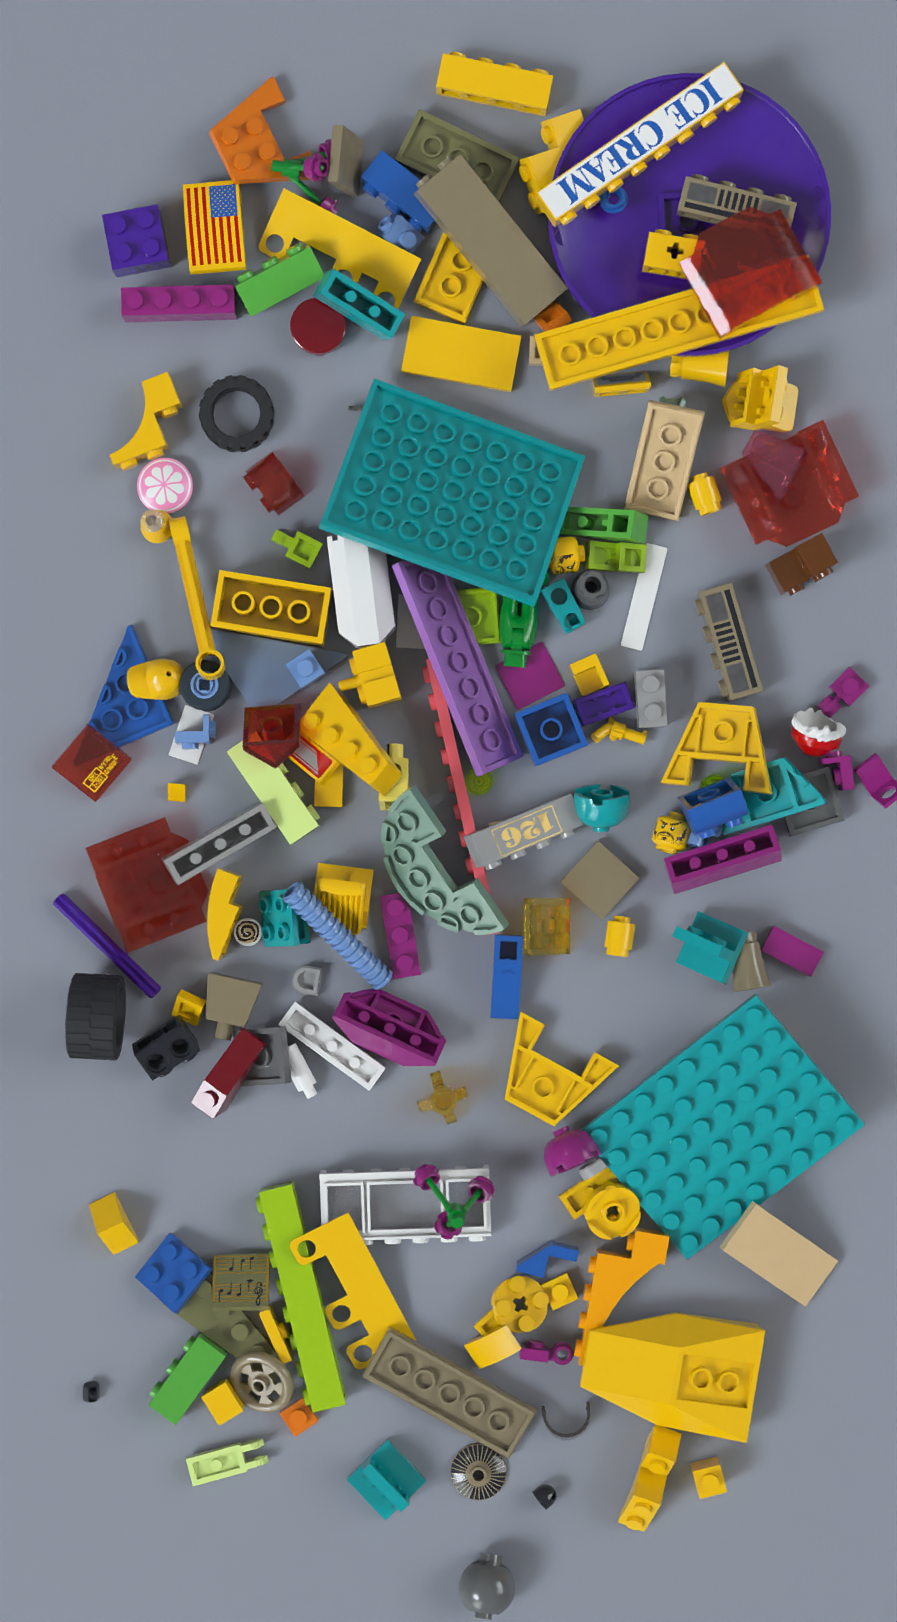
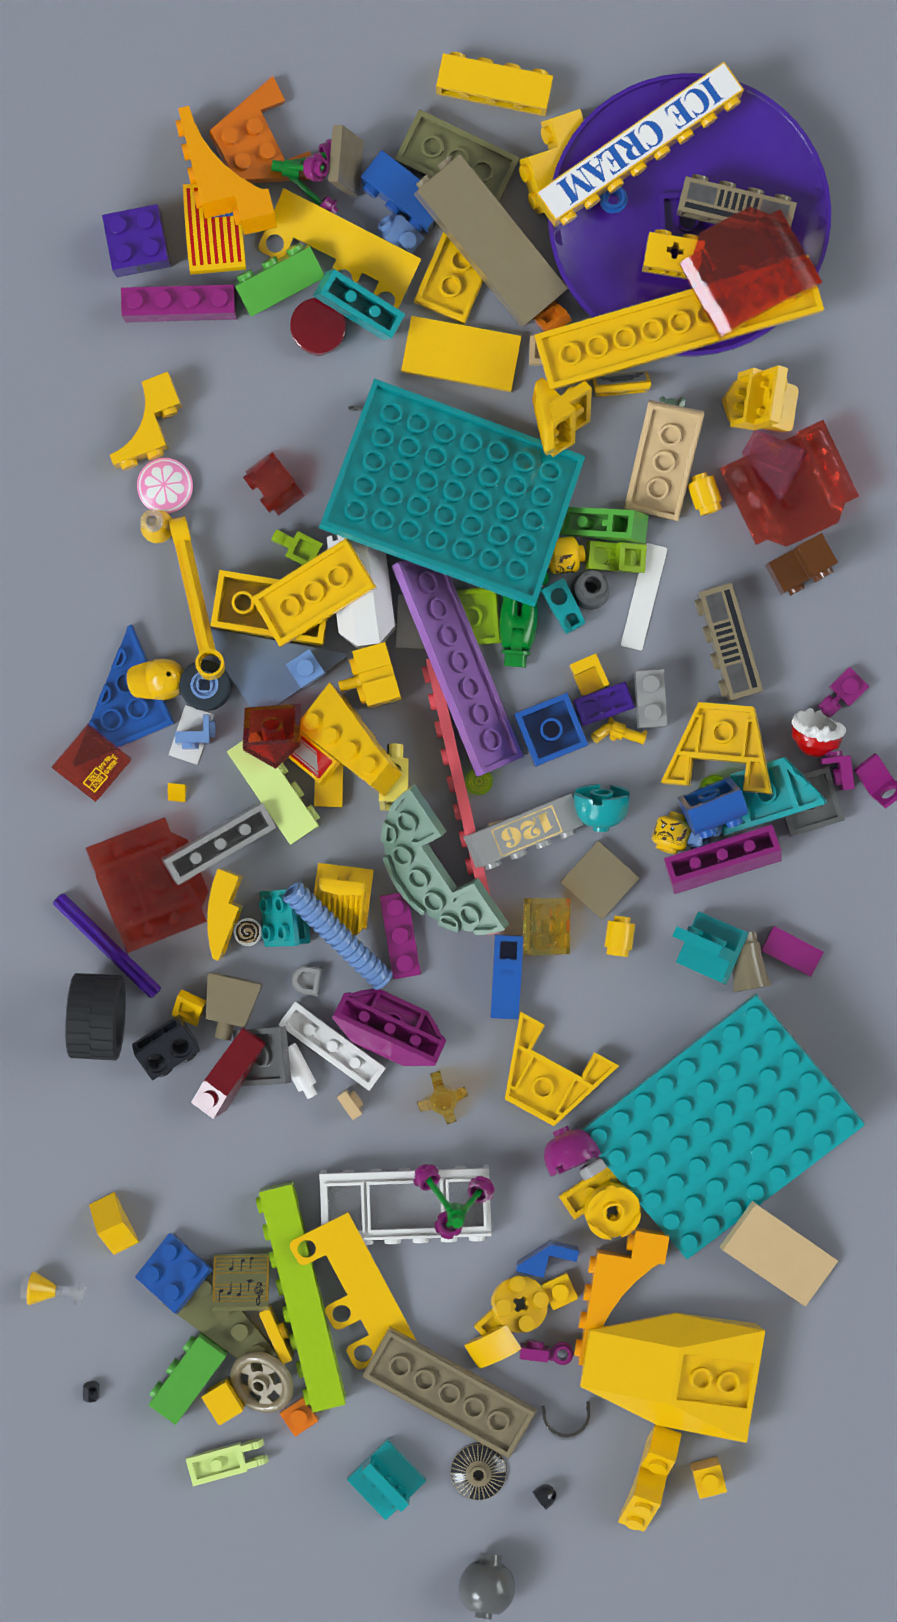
(37, 1289): none -> piece
(218, 186): none -> light orange arch
(232, 384): black tyre -> none
(314, 592): none -> yellow tile
(351, 1103): none -> tan plate
(534, 681): magenta sticker -> none
(561, 415): none -> yellow piece
(702, 368): yellow plant -> none

